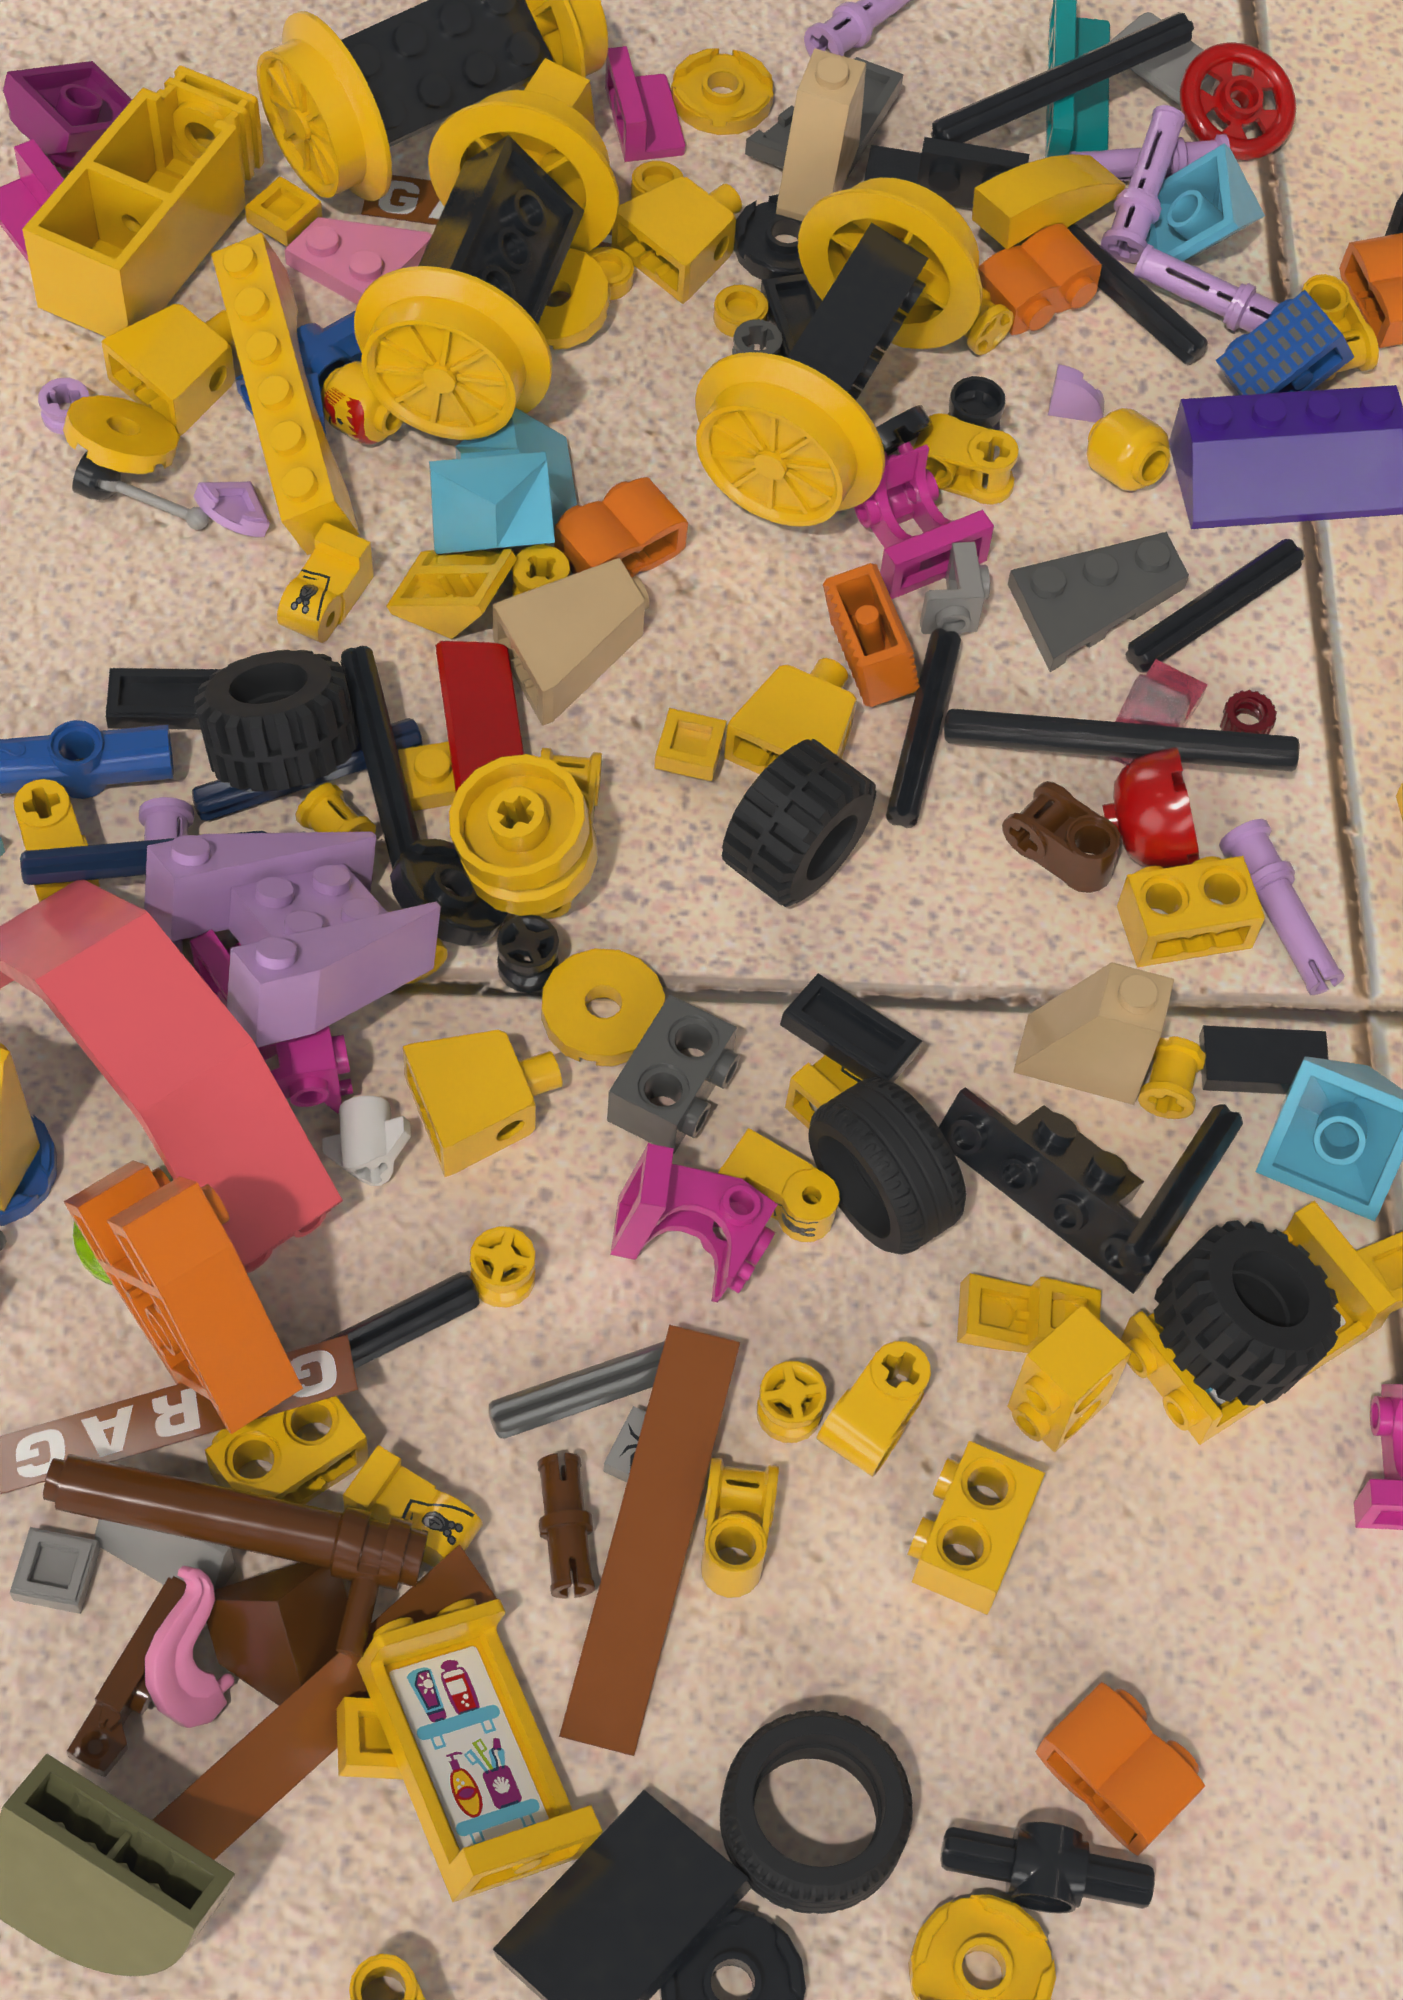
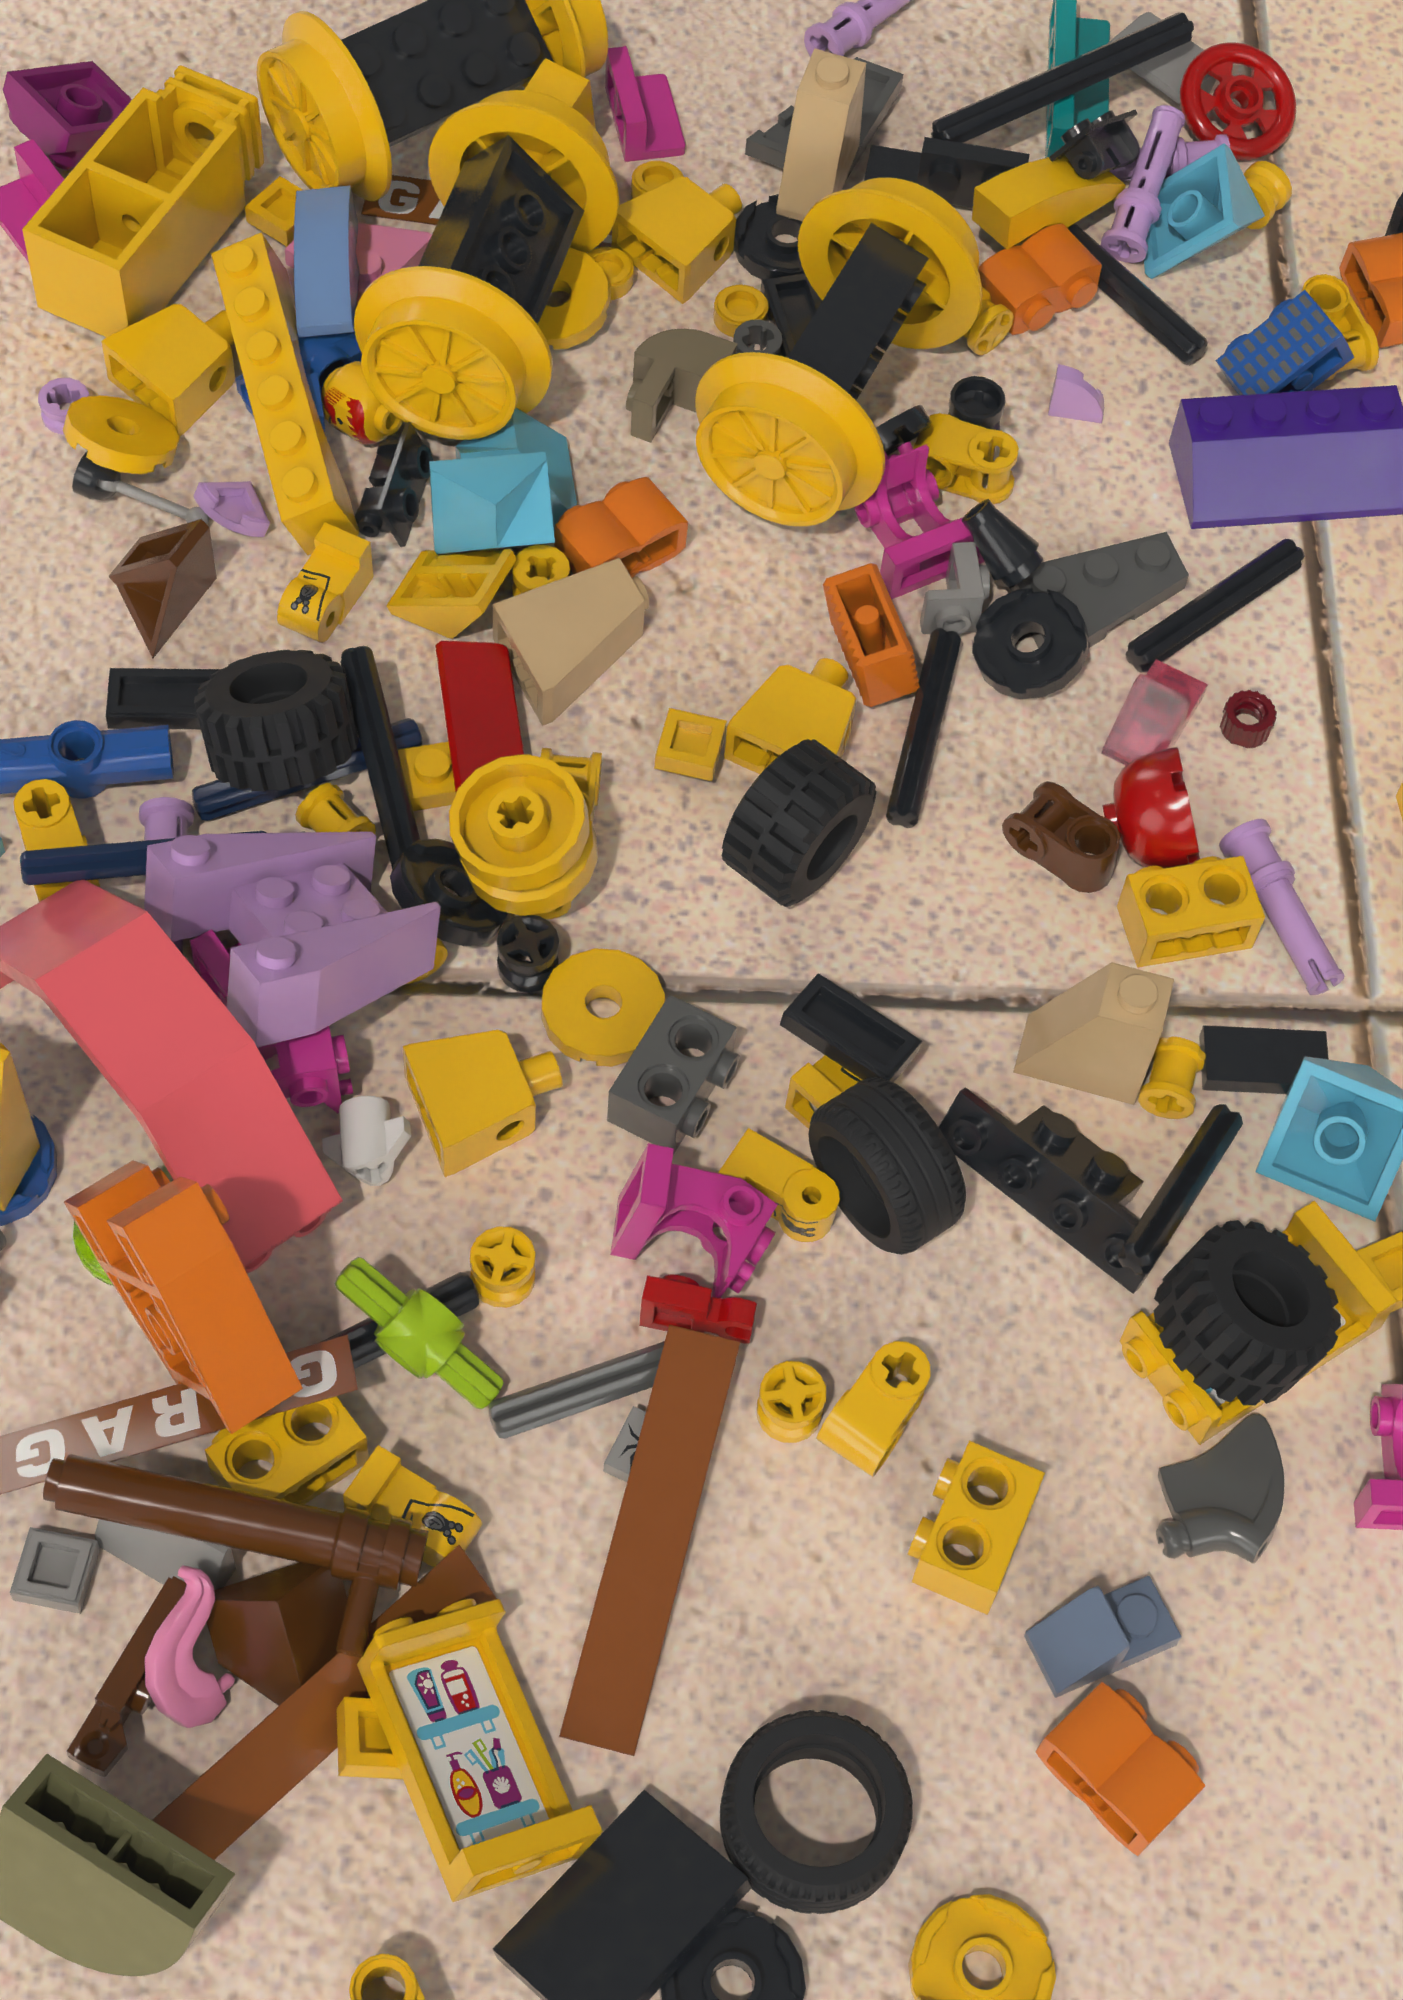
(165, 579): none -> reddish brown slope
(325, 261): none -> medium blue slope
(402, 472): none -> black hinge
(419, 1333): none -> lime axle
(566, 1526): reddish brown pin -> none
(668, 373): none -> dark tan brick
(688, 1305): none -> red plate
(716, 111): yellow tile -> none
(737, 1516): yellow piece -> none
(1002, 544): none -> black cone
(1017, 1315): yellow slope -> none
(1034, 672): none -> black tile
(1047, 1867): black axle -> none
(1067, 1379): yellow brick -> none
(1099, 145): none -> black hinge
(1101, 1635): none -> sand blue slope
(1120, 739): black axle -> none
(1128, 449): yellow head -> none
(1225, 1496): none -> dark grey arm
(1240, 312): lavender pin -> none
(1270, 188): none -> yellow wheel

